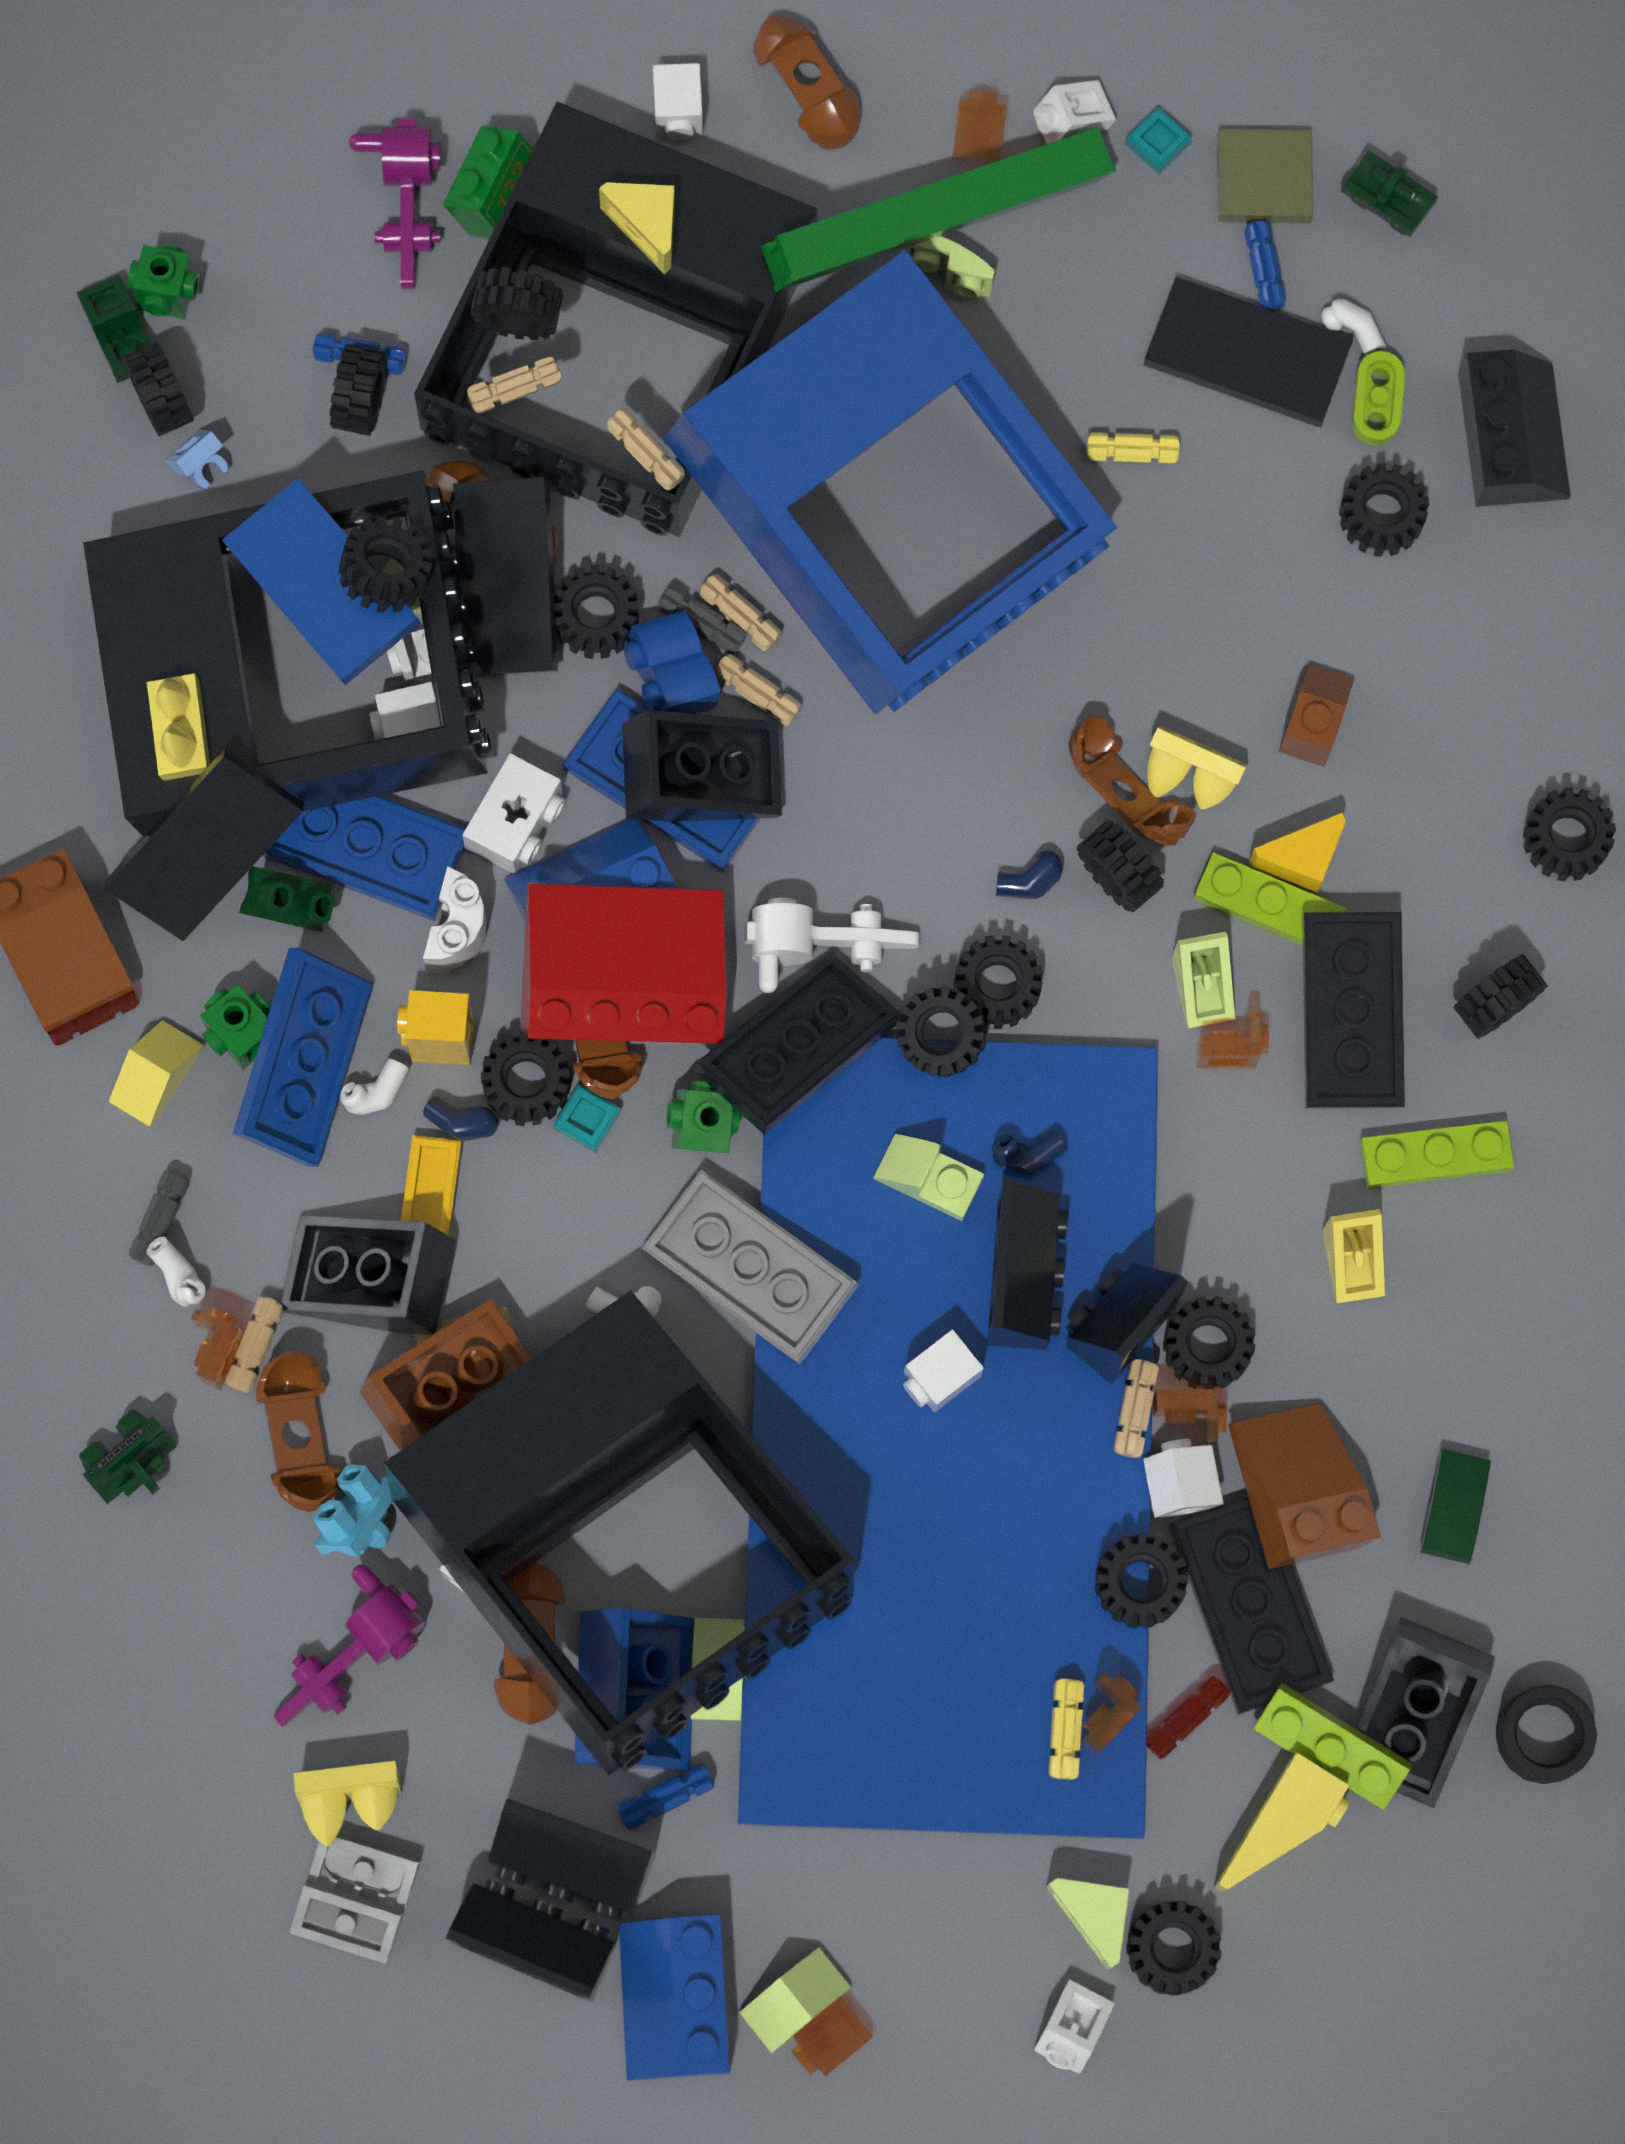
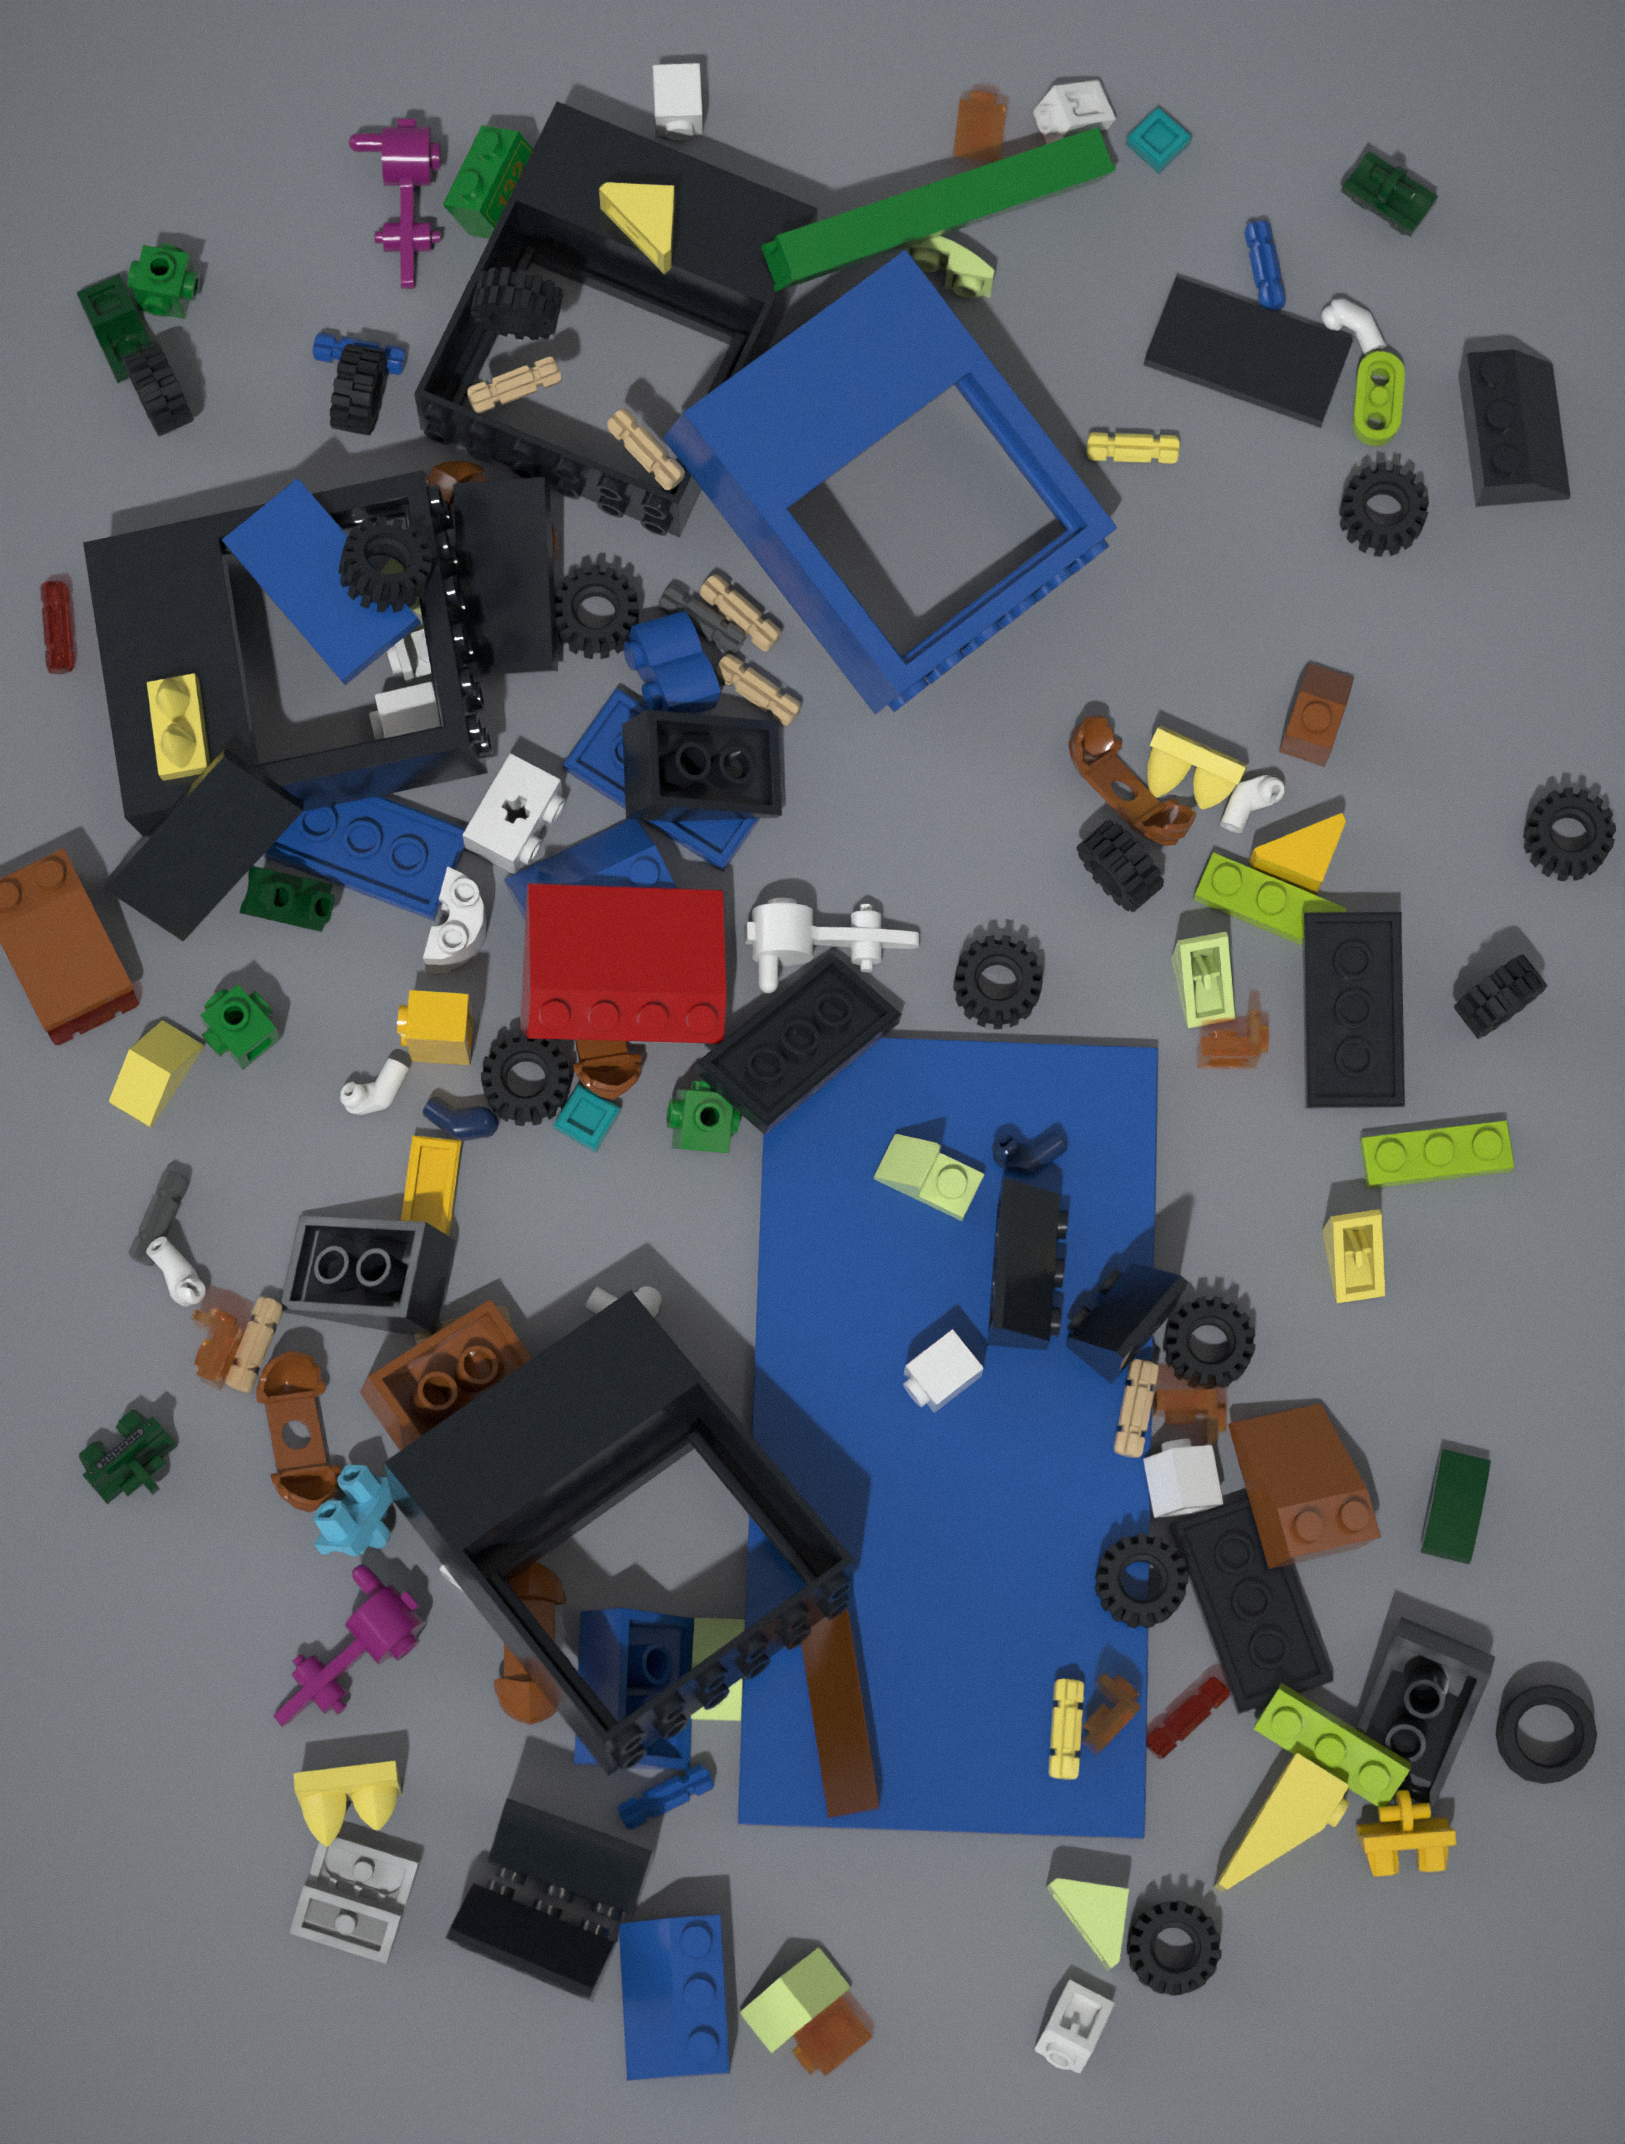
(56, 627): none -> clear red axle
(194, 454): light blue tile -> none
(303, 1057): blue tile -> none
(750, 1267): light grey tile -> none
(829, 109): dark orange piece -> none
(839, 1718): none -> reddish brown slope
(912, 1023): black tyre -> none
(1034, 881): dark blue arm -> none
(1250, 796): none -> white arm
(1264, 175): olive tile -> none
(1406, 1828): none -> yellow hips

